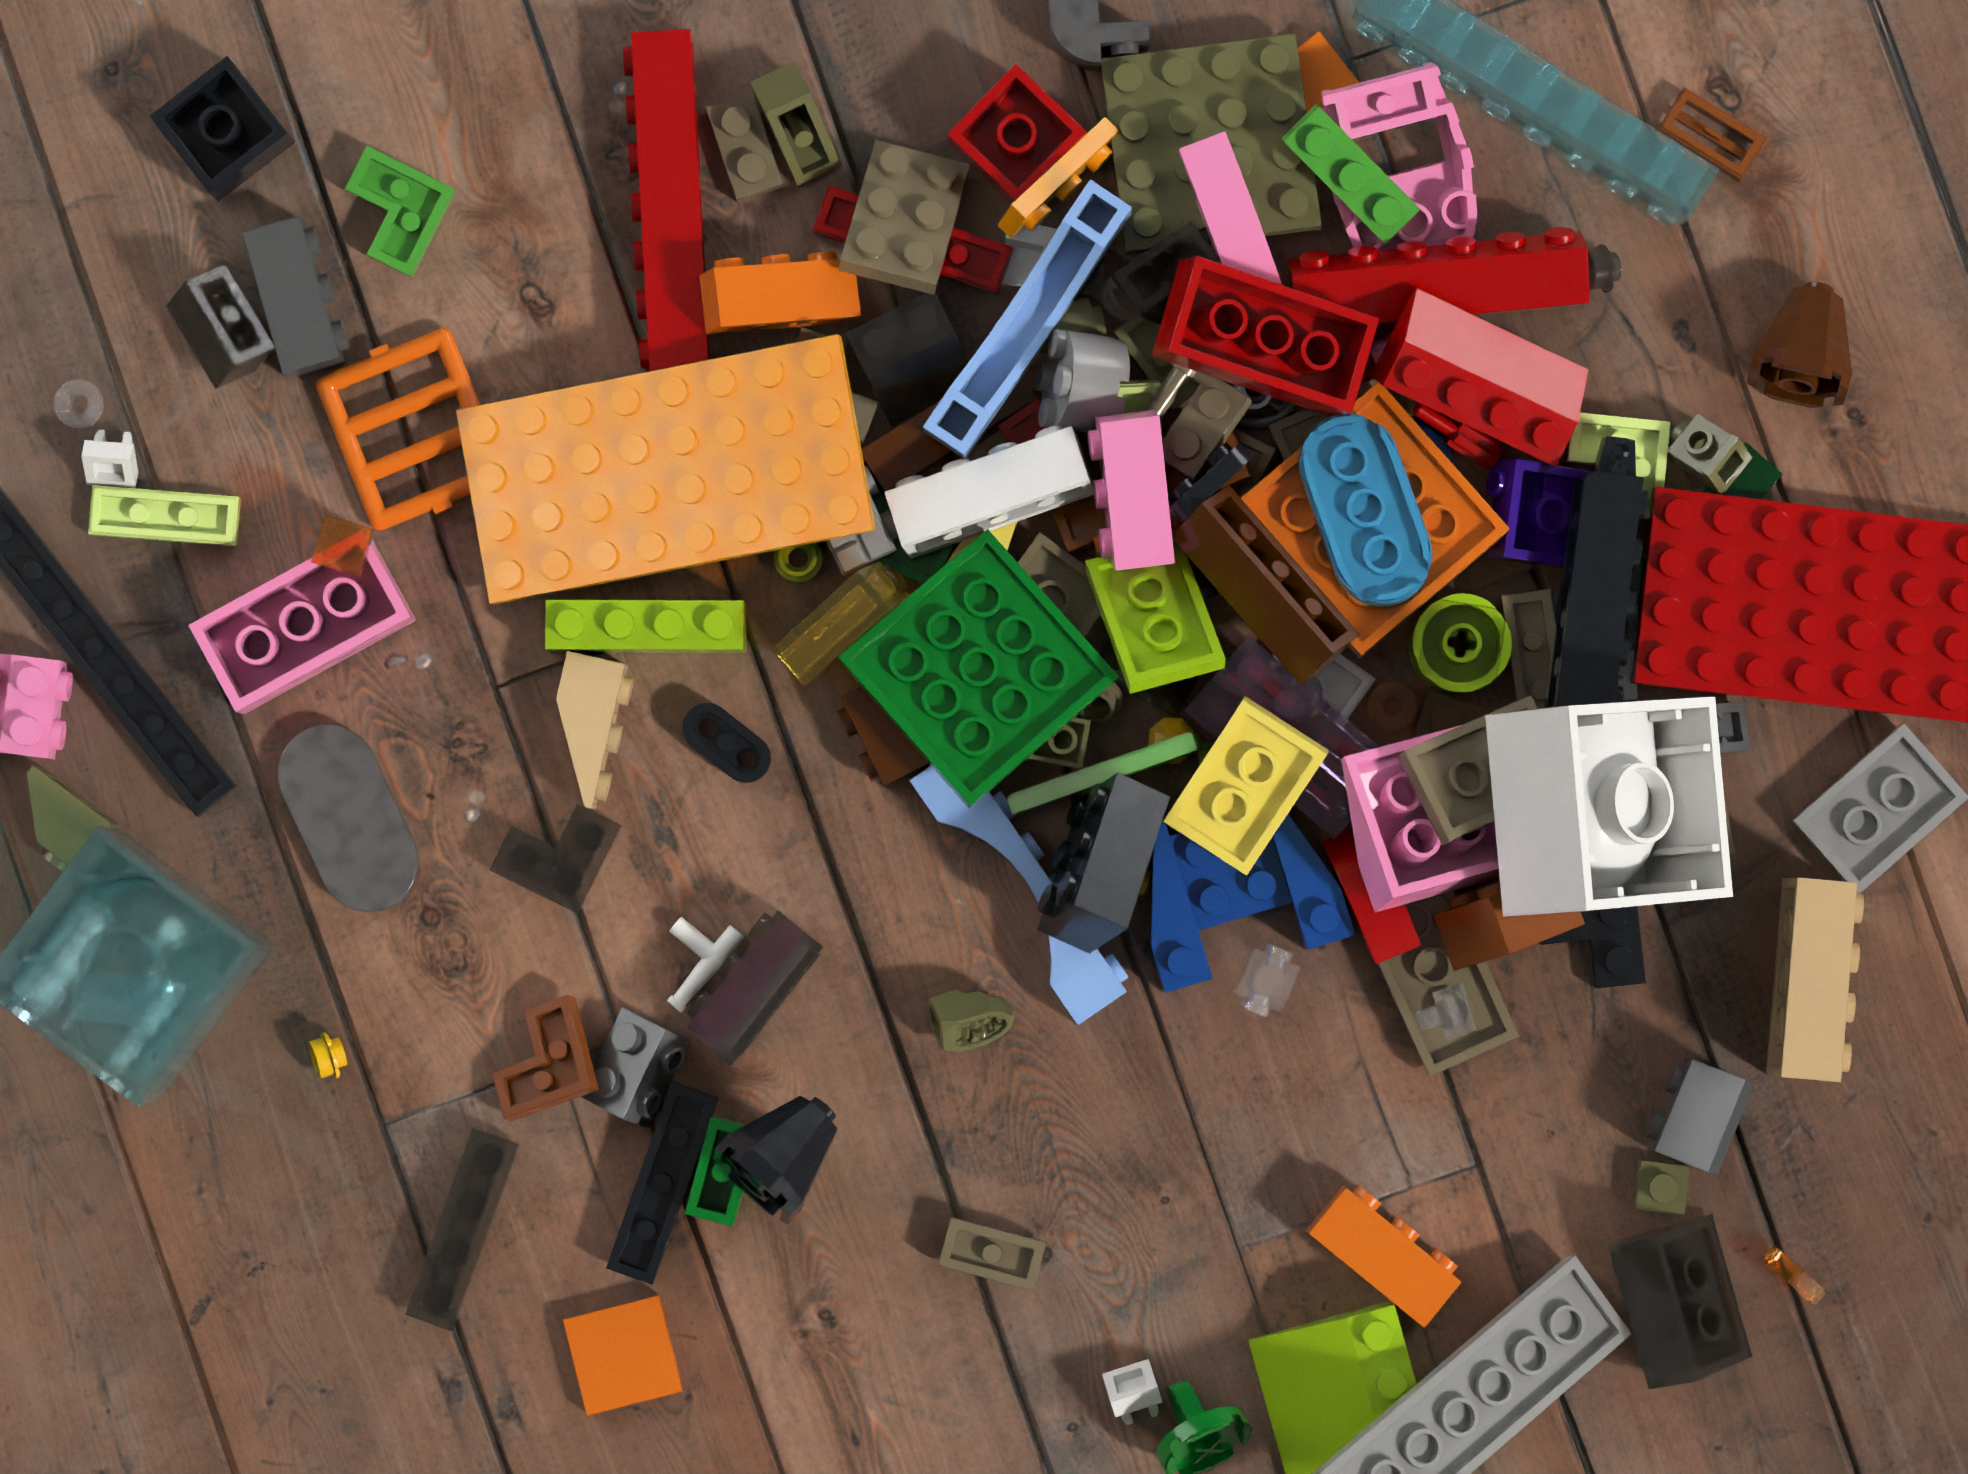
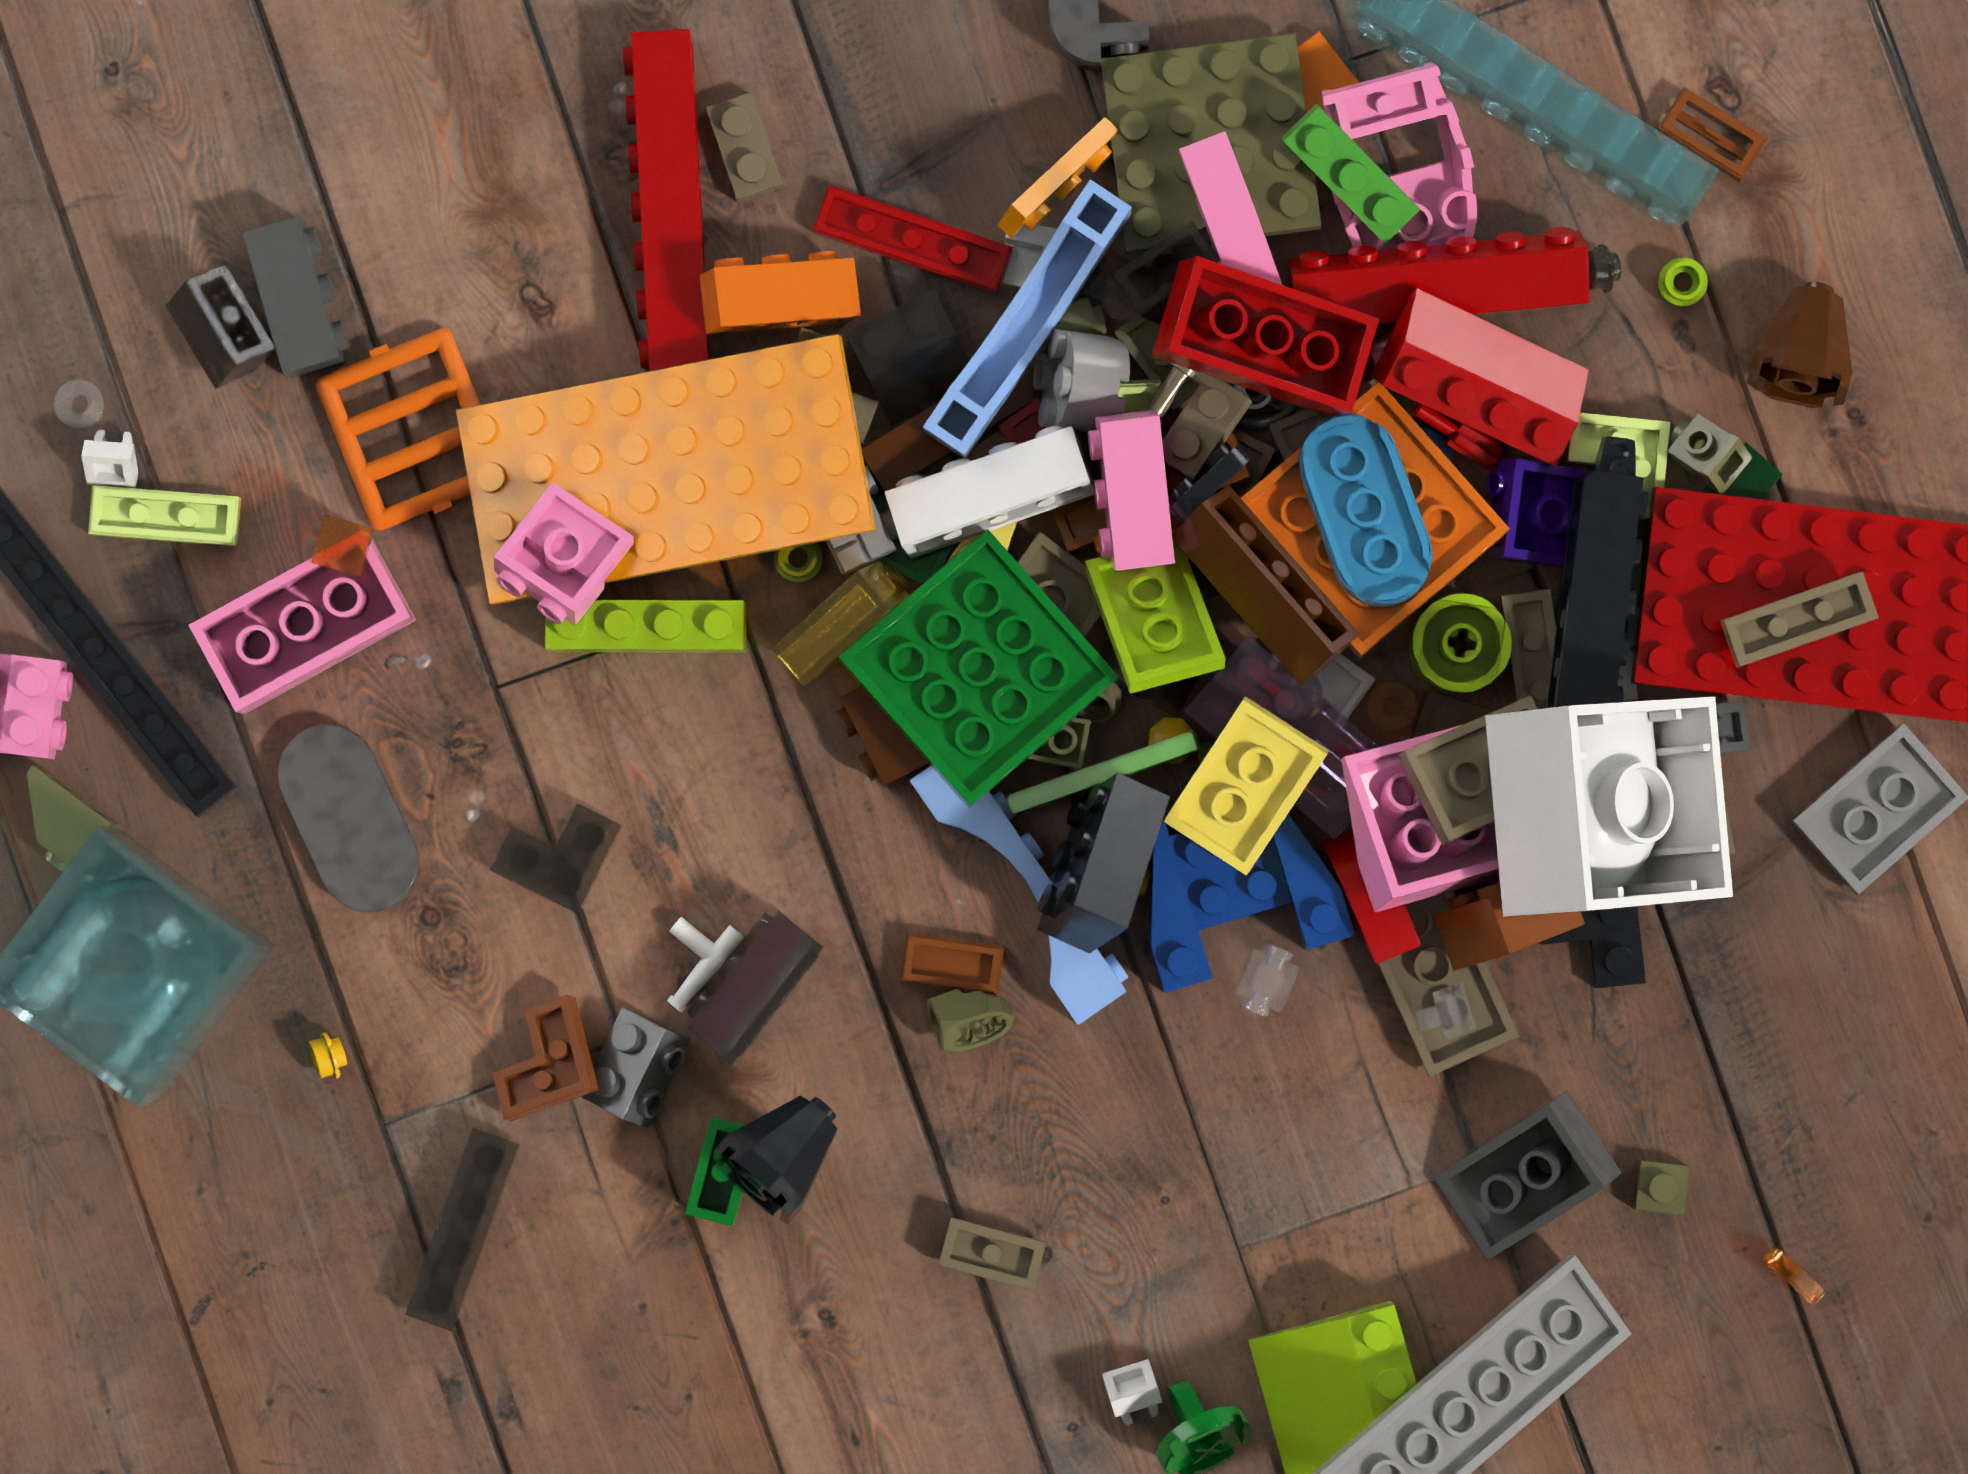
(222, 128): black brick -> none
(413, 208): bright green plate -> none
(561, 555): none -> bright pink plate
(588, 710): tan slope -> none
(623, 1355): orange tile -> none
(662, 1182): black plate -> none
(727, 742): black plate -> none
(796, 123): olive slope -> none
(904, 217): dark tan plate -> none
(952, 964): none -> dark orange tile
(1014, 134): red brick -> none
(1385, 1254): orange brick -> none
(1528, 1175): none -> dark grey slope
(1680, 1302): clear smoke slope -> none
(1693, 271): none -> lime plate
(1699, 1115): dark grey slope -> none
(1799, 619): none -> dark tan plate
(1813, 979): tan brick -> none

